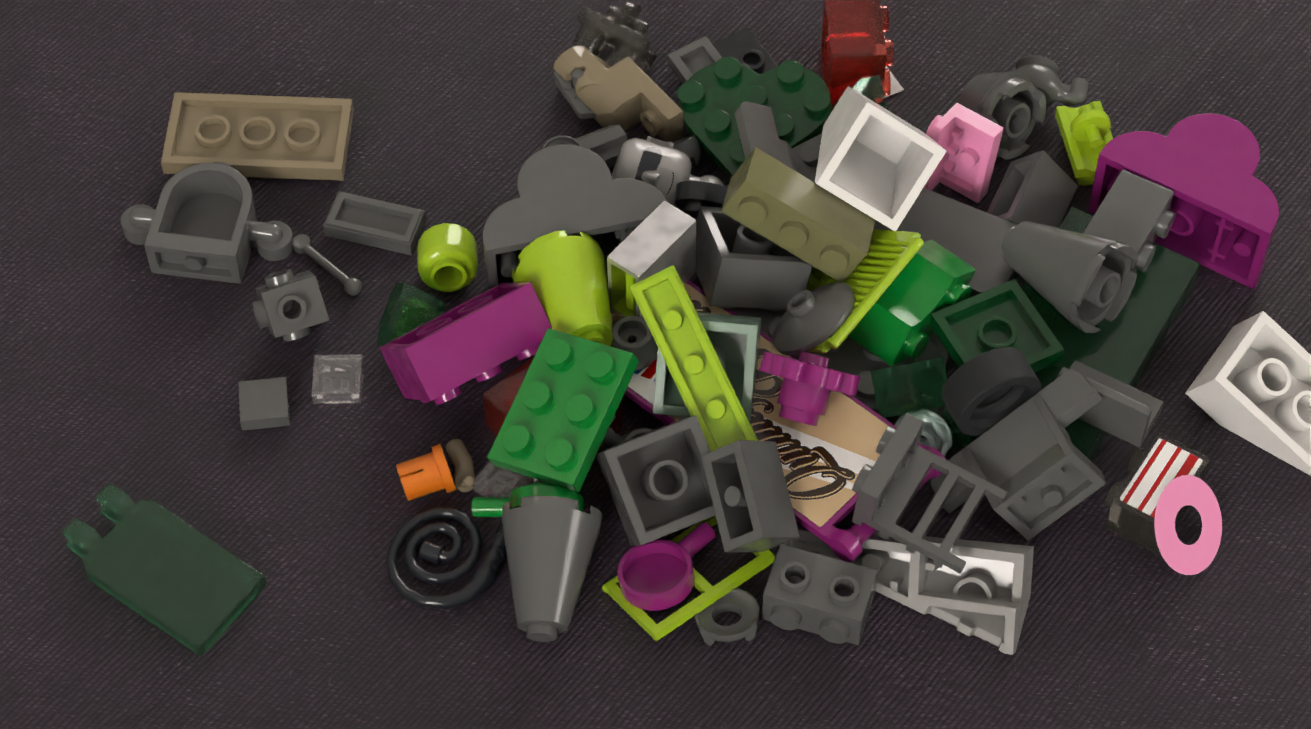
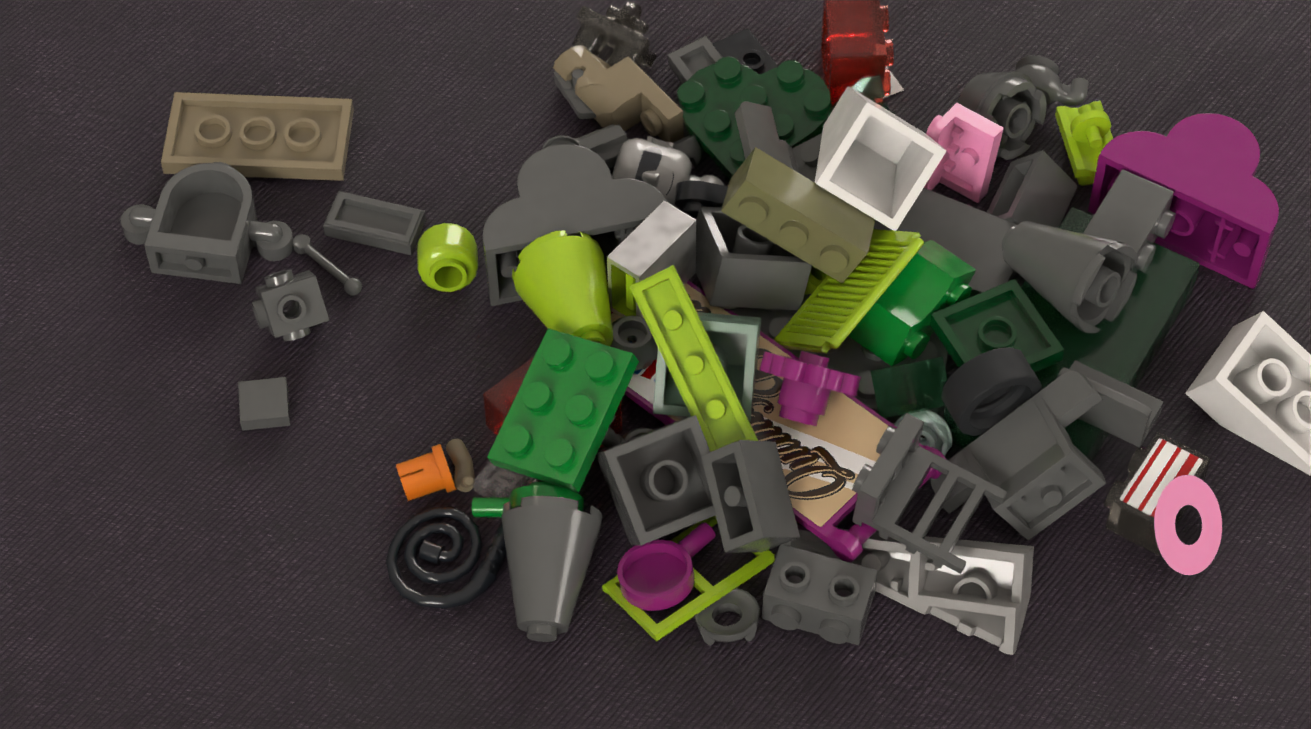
(165, 569): clear green tile -> none
(337, 379): clear tile -> none
(405, 311): rock -> none
(467, 343): magenta brick -> none
(813, 317): dark grey dish -> none

